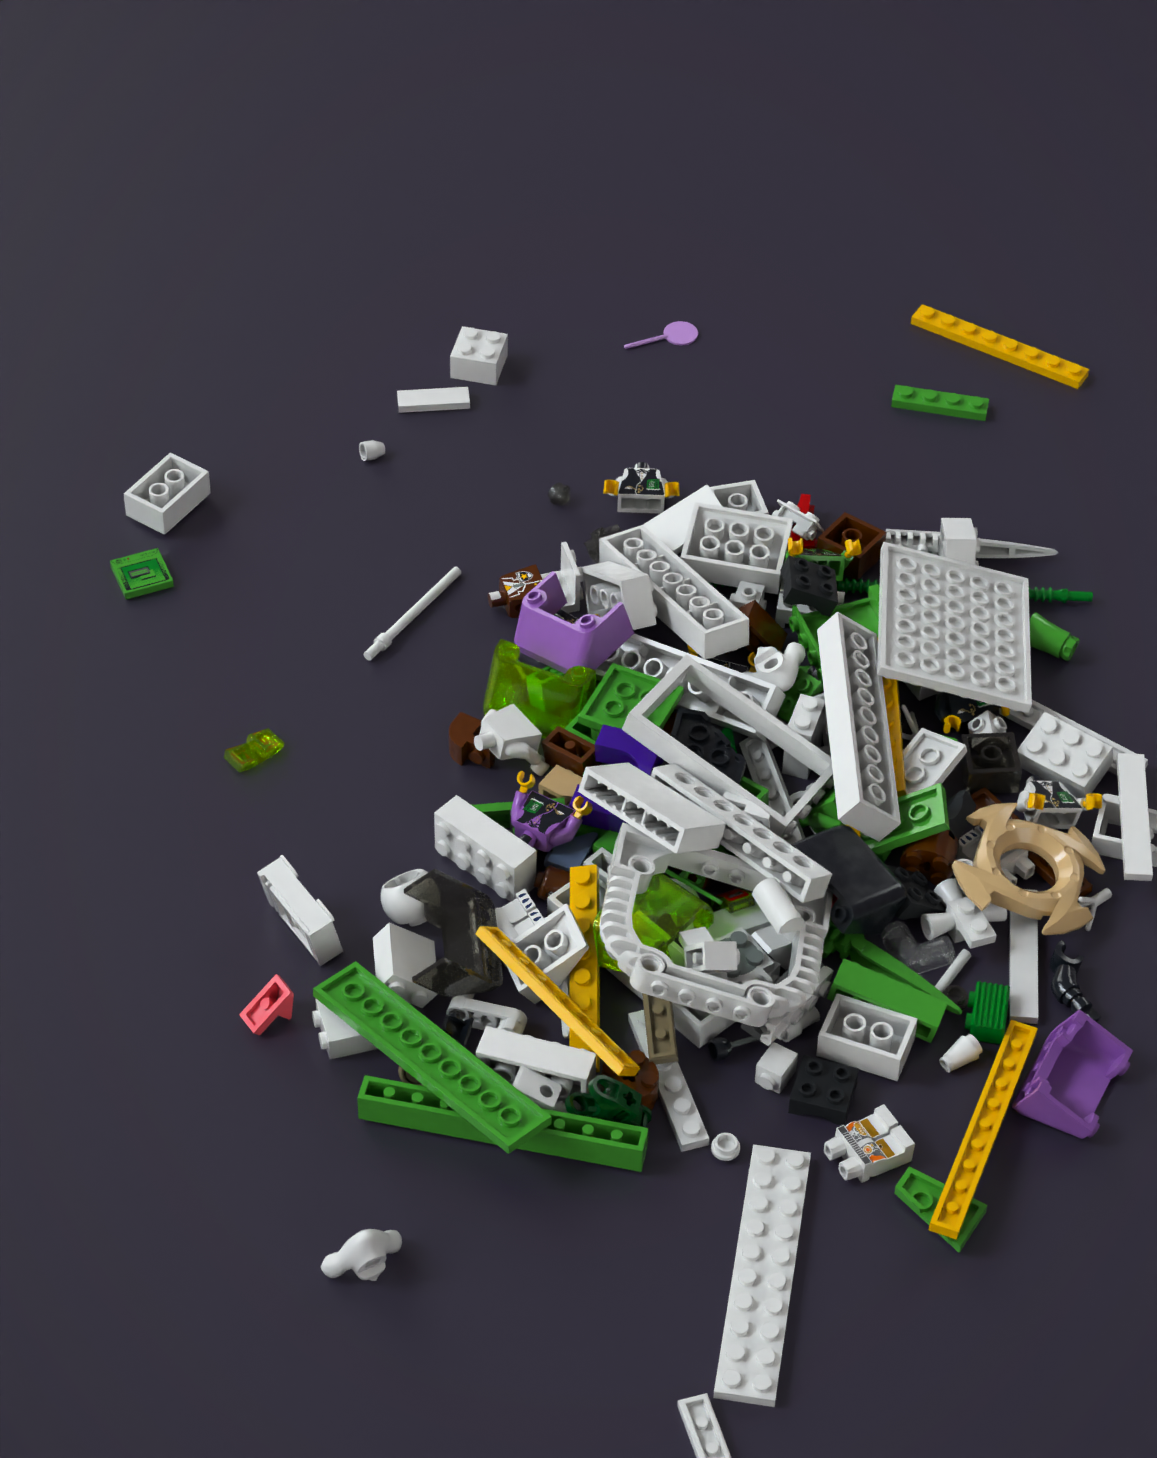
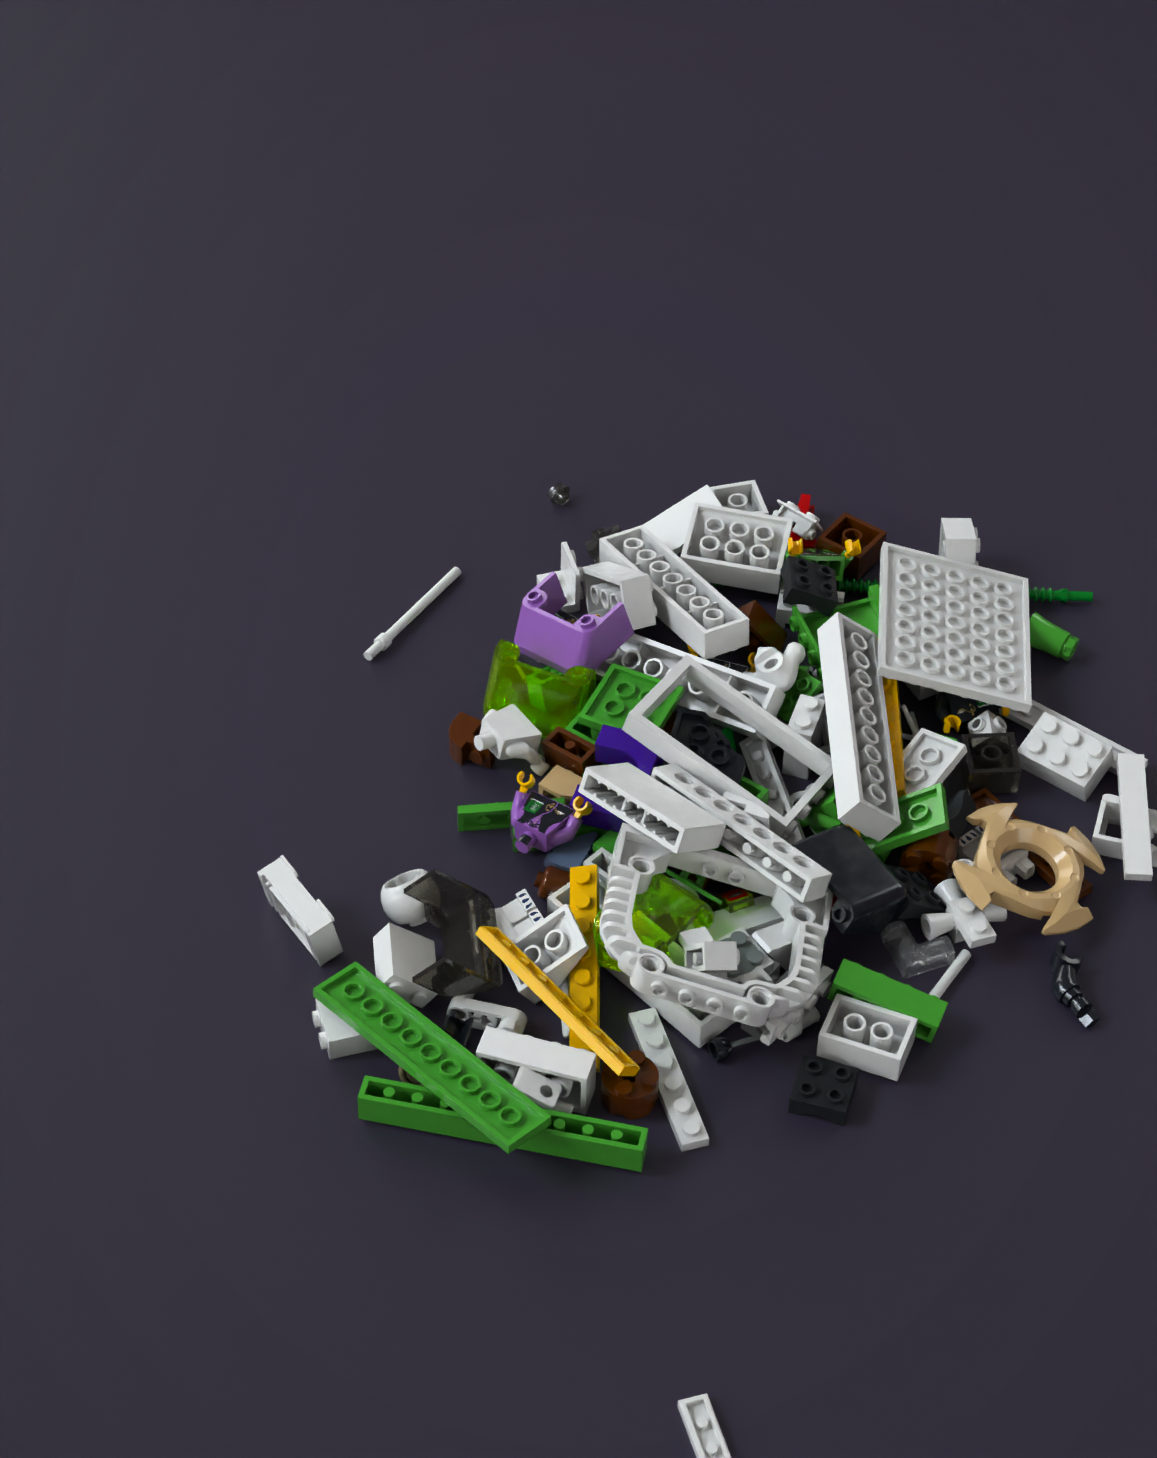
(141, 573): bright green tile -> none
(167, 493): white brick -> none
(256, 750): clear neon green slope -> none
(270, 1002): coral slope -> none
(363, 1254): white head -> none
(371, 450): white hose -> none
(433, 399): white tile -> none
(478, 355): white brick -> none
(484, 848): white brick -> none
(514, 588): reddish brown torso -> none
(615, 1104): dark green piece -> none
(641, 490): torso -> none
(660, 1030): dark tan tile -> none
(677, 333): lavender piece -> none
(725, 1147): white plate -> none
(747, 593): white brick -> none
(762, 1276): white plate -> none
(776, 1068): white brick -> none
(777, 906): white brick -> none
(870, 1146): white hips -> none
(880, 961): bright green piece -> none
(922, 1196): bright green wing -> none
(929, 542): white piece -> none
(940, 402): bright green plate -> none
(957, 995): clear smoke plate -> none
(962, 1052): white cone -> none
(983, 1130): yellow plate -> none
(989, 1012): green brick -> none
(1000, 346): yellow plate -> none
(1023, 968): white tile -> none
(1052, 804): torso -> none
(1072, 1076): medium lavender windscreen -> none
(1093, 902): white plant -> none

